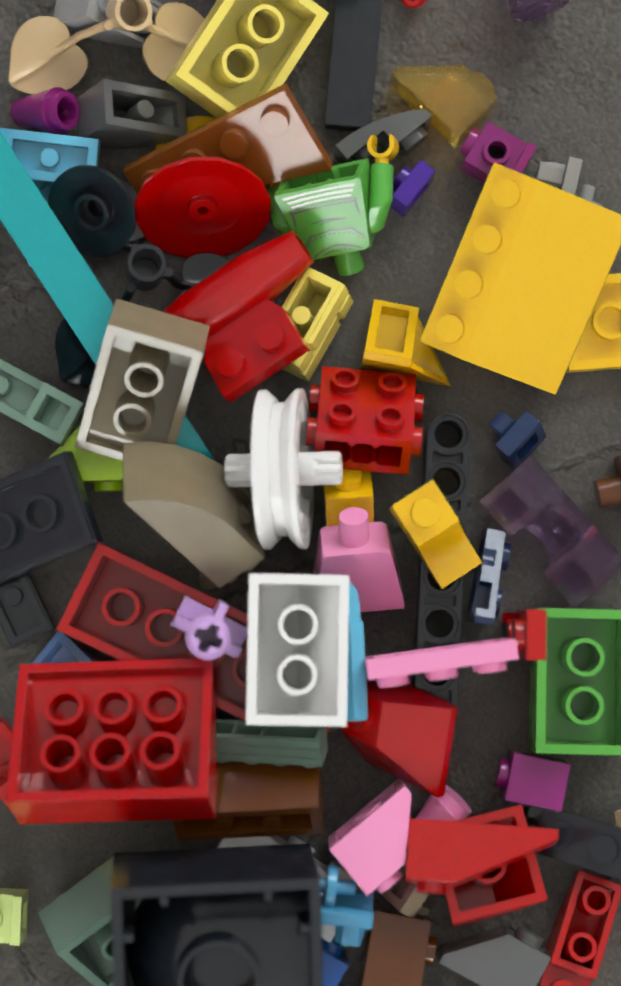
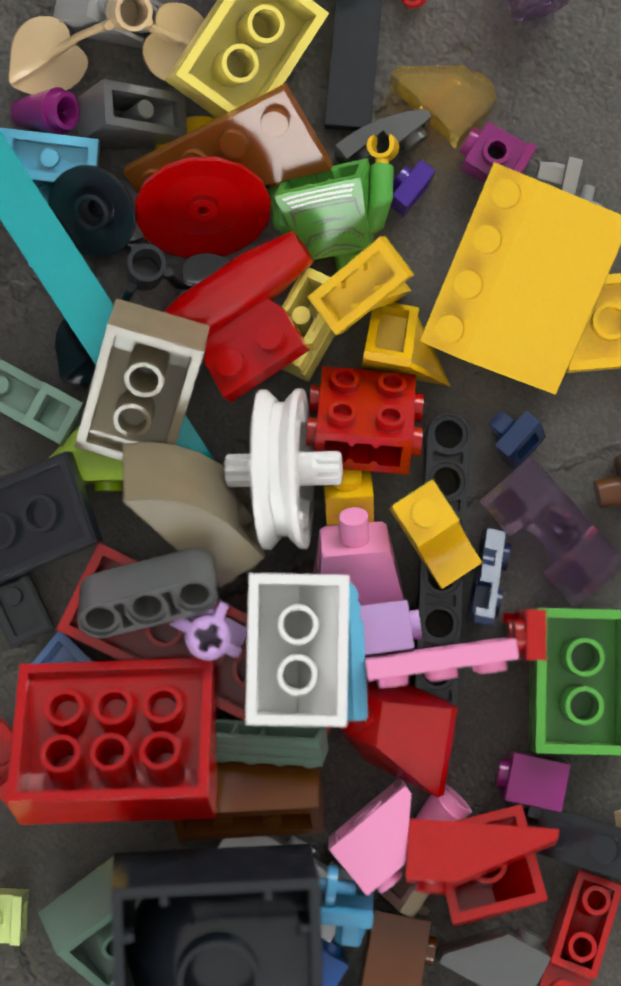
(147, 593): none -> dark grey beam
(364, 284): none -> yellow bracket
(389, 627): none -> lavender brick

